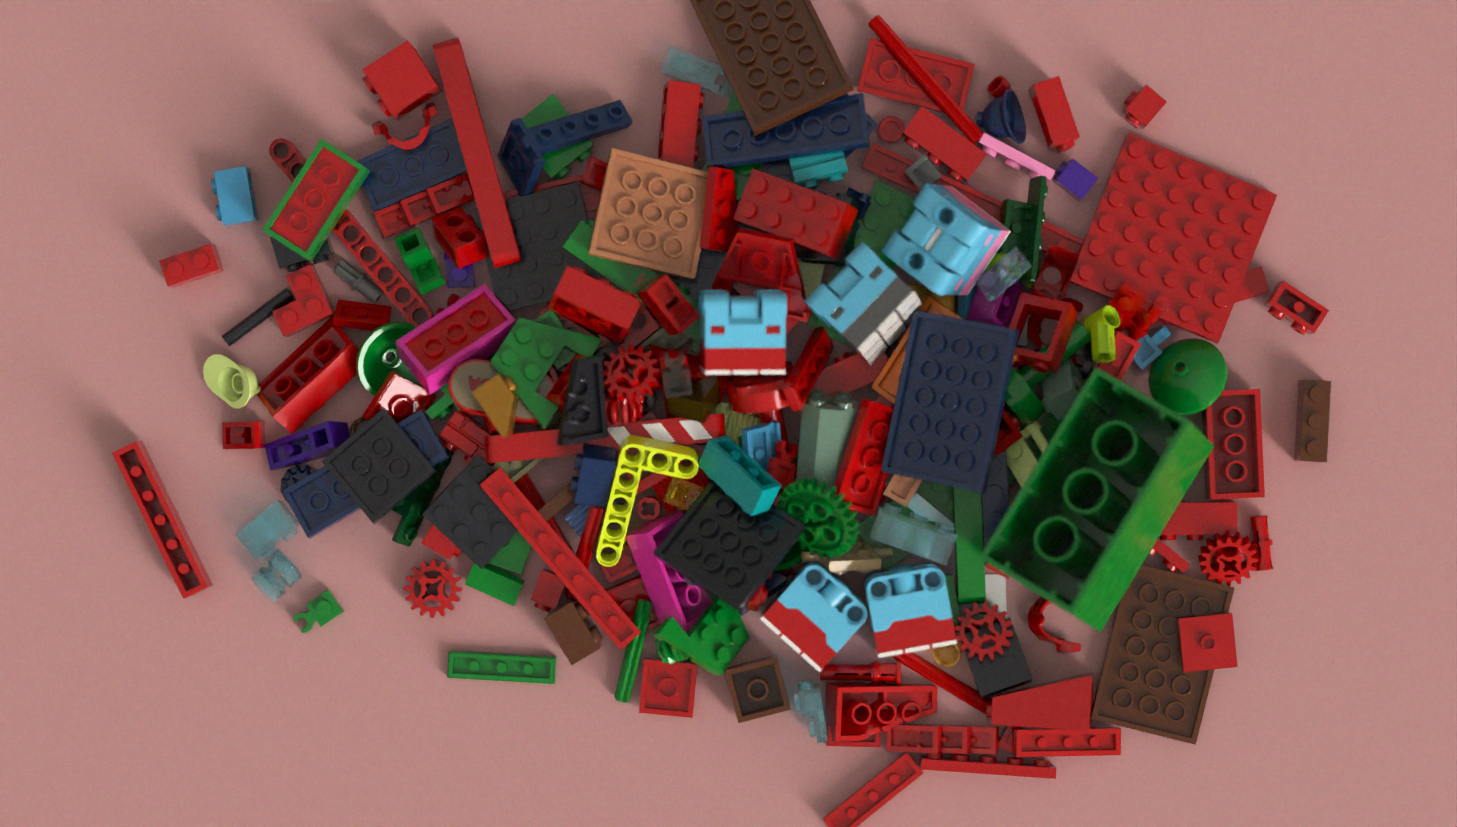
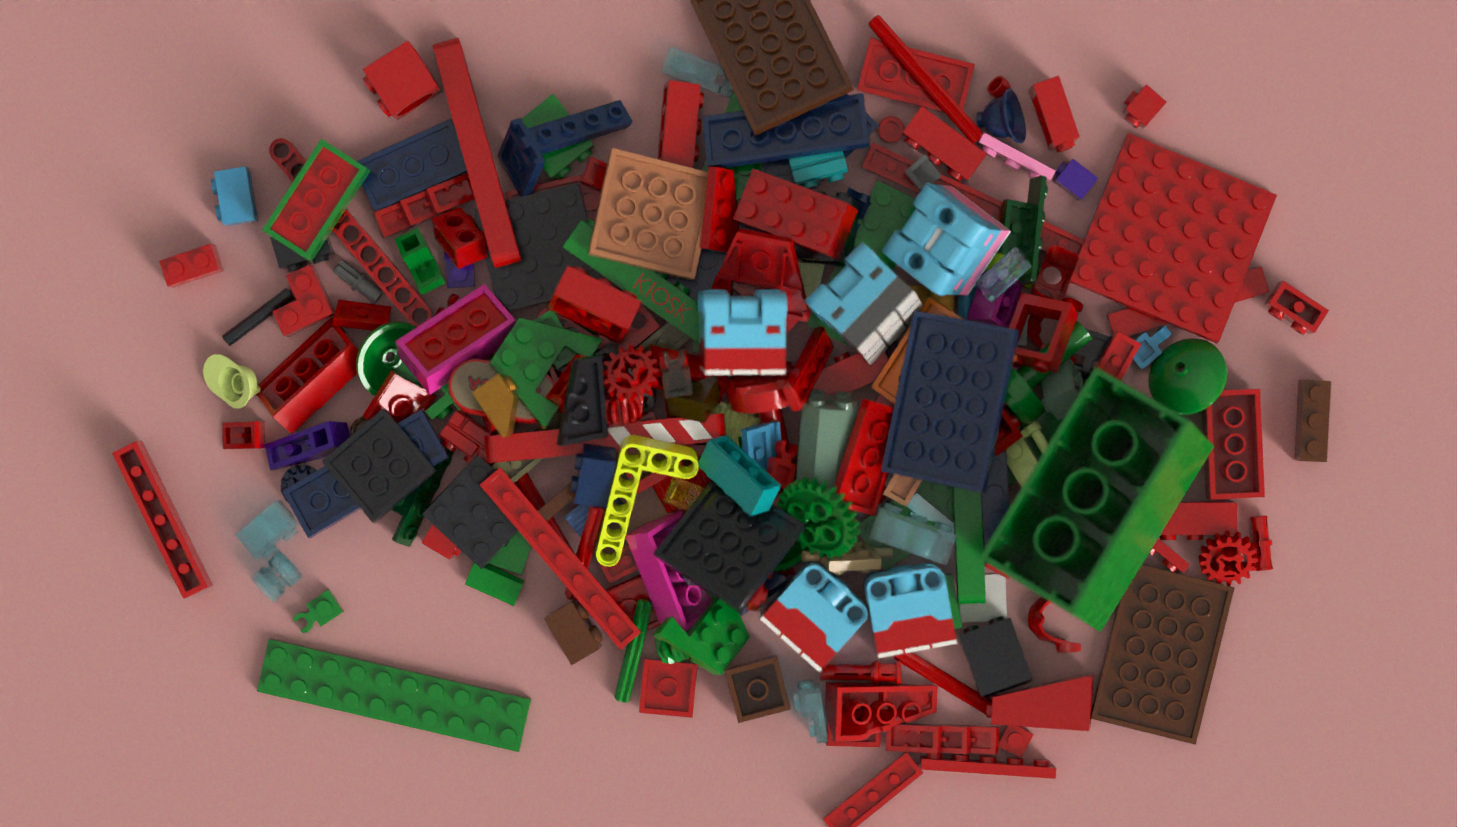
(394, 695): none -> green plate
(424, 579): red gear -> none
(428, 112): red helmet -> none
(501, 667): green tile -> none
(547, 591): red brick -> none
(640, 508): red bush -> none
(668, 305): red brick -> none
(949, 656): clear yellow wheel -> none
(988, 620): red gear -> none
(1060, 742): red plate -> none
(1101, 329): lime piece -> none
(1129, 300): red plate -> none
(1207, 642): red plate -> none

